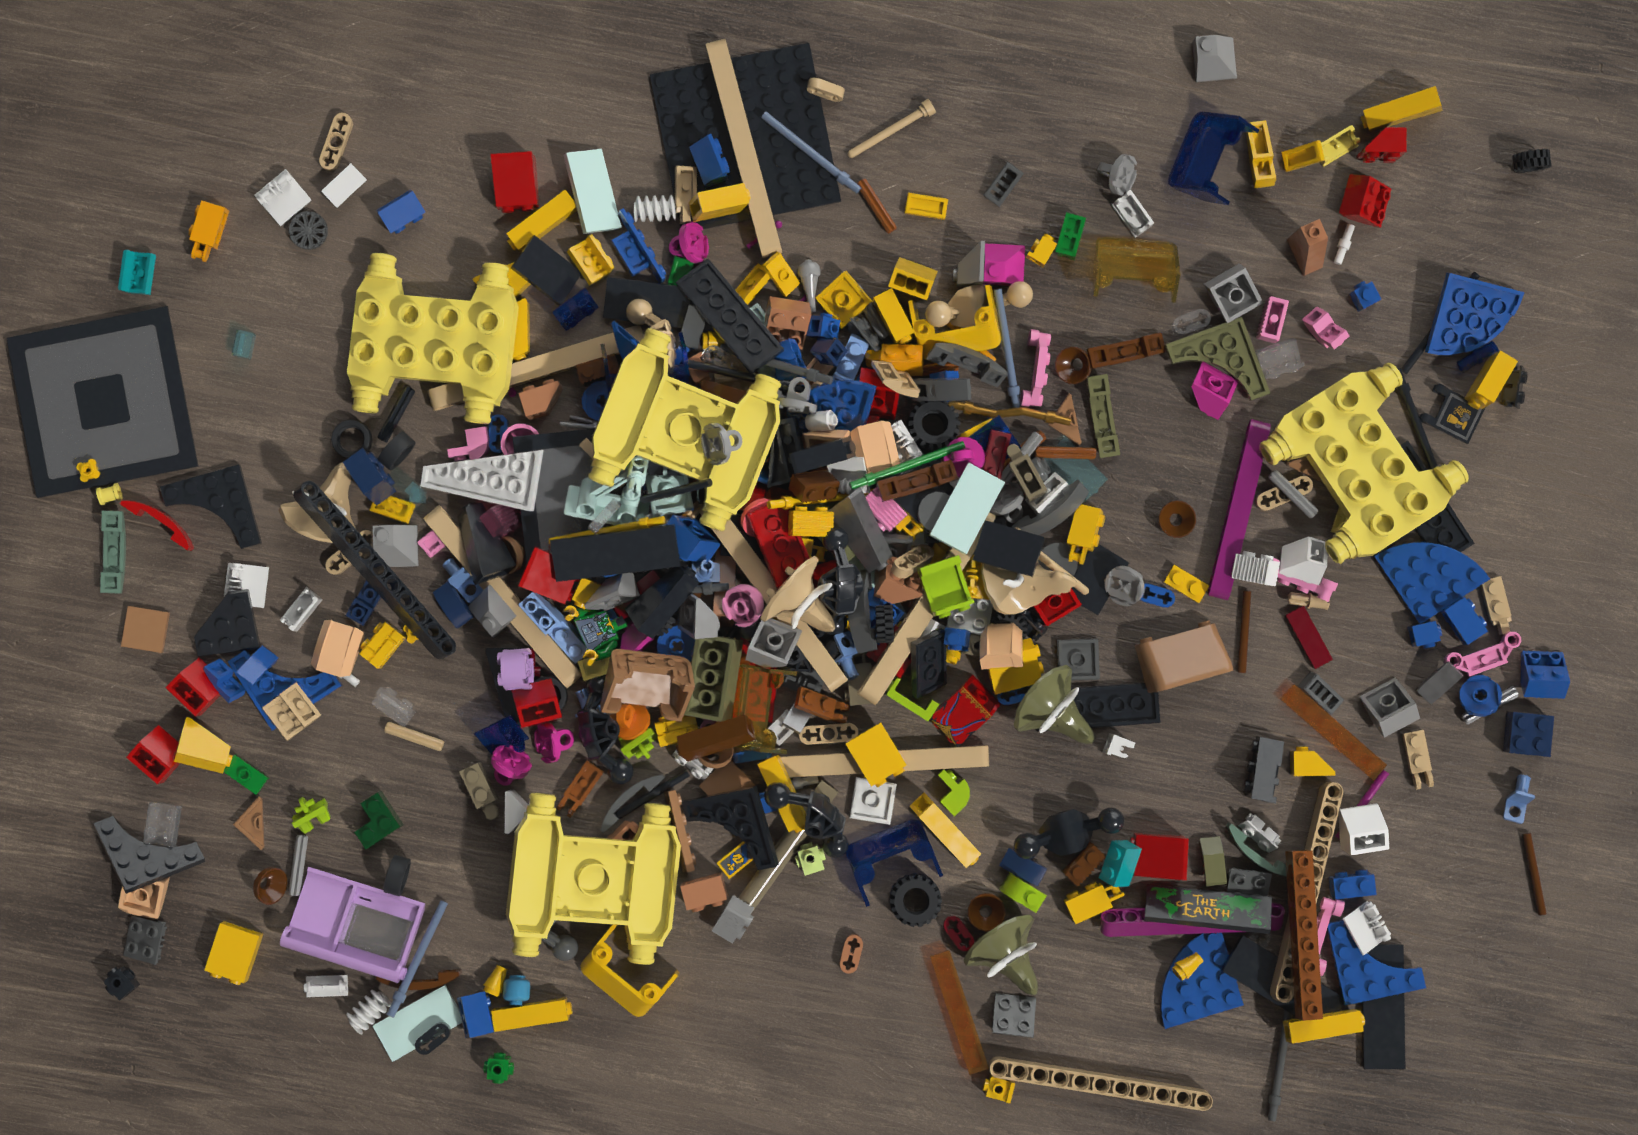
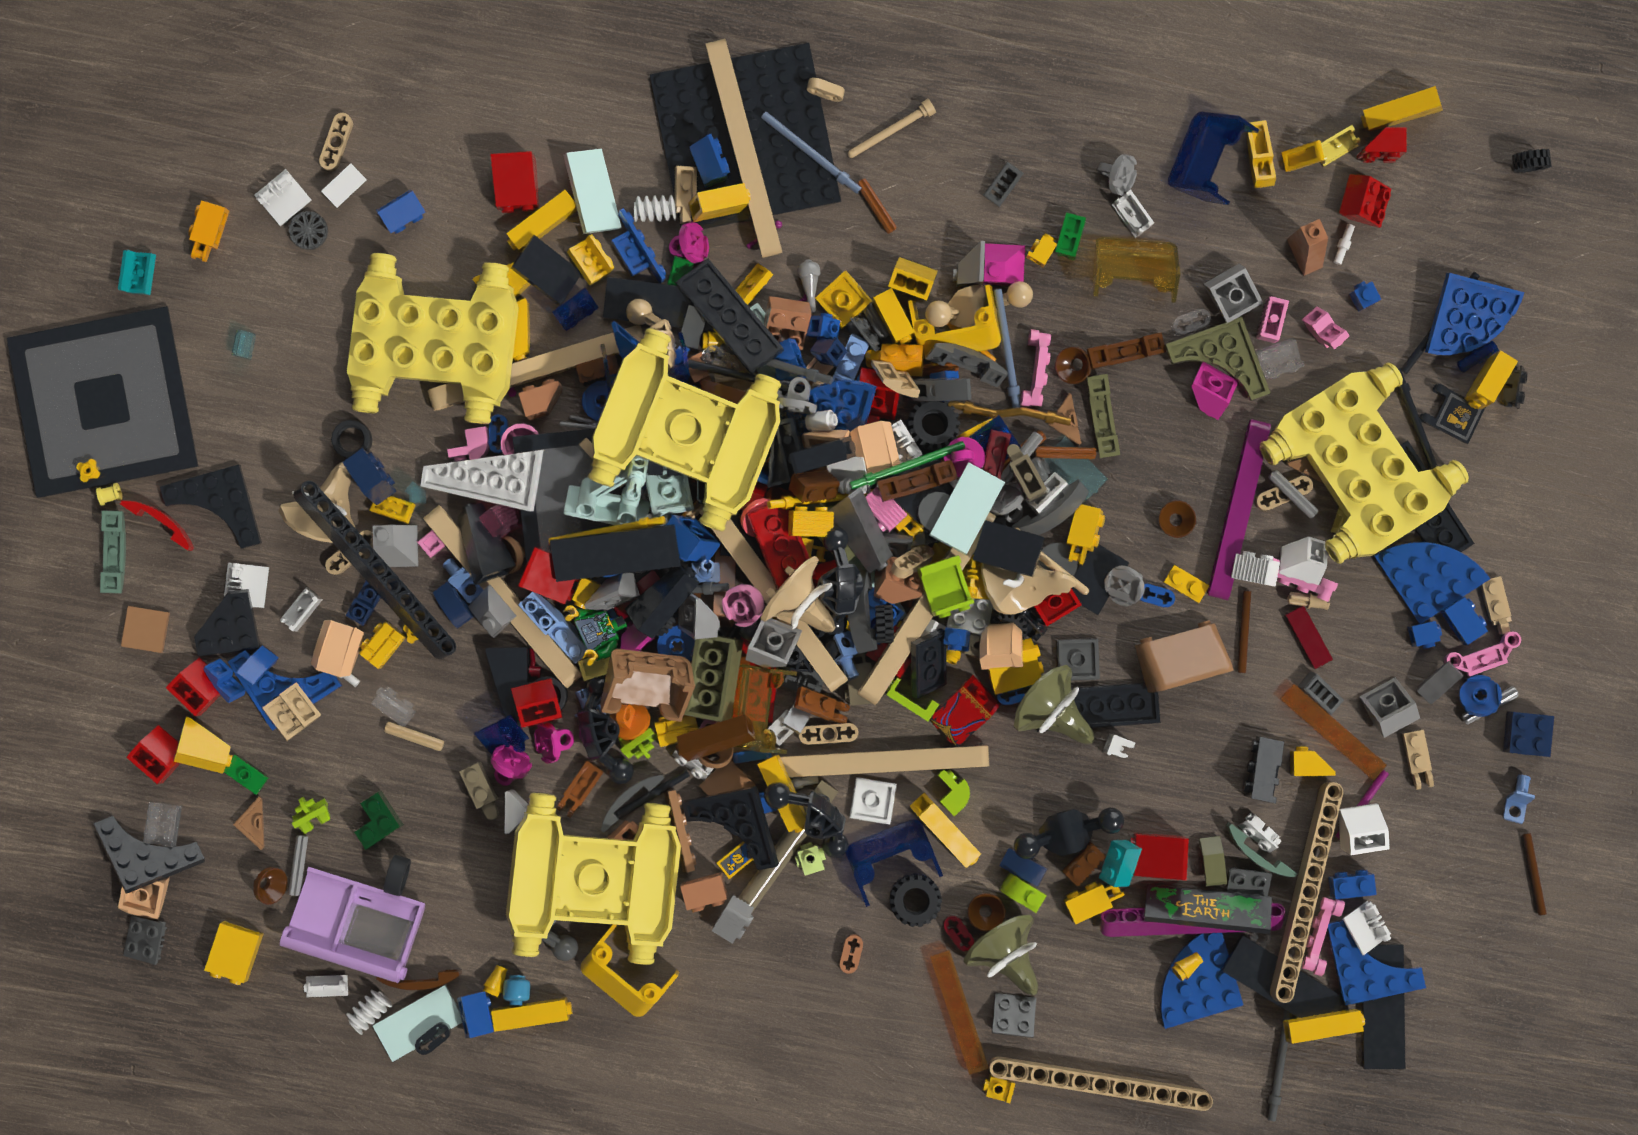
(121, 982): black brick -> none
(396, 414): black axle -> none
(396, 450): black tyre -> none
(399, 996): sand blue bar -> none
(504, 1062): green brick -> none
(516, 669): lavender brick -> none
(604, 516): clear beam -> none
(676, 490): black bar -> none
(717, 444): light grey tile -> none
(781, 274): yellow plate -> none
(876, 755): yellow brick -> none
(926, 206): yellow tile -> none
(1214, 58): light grey slope -> none
(1304, 935): dark orange brick -> none
(1544, 674): blue slope -> none

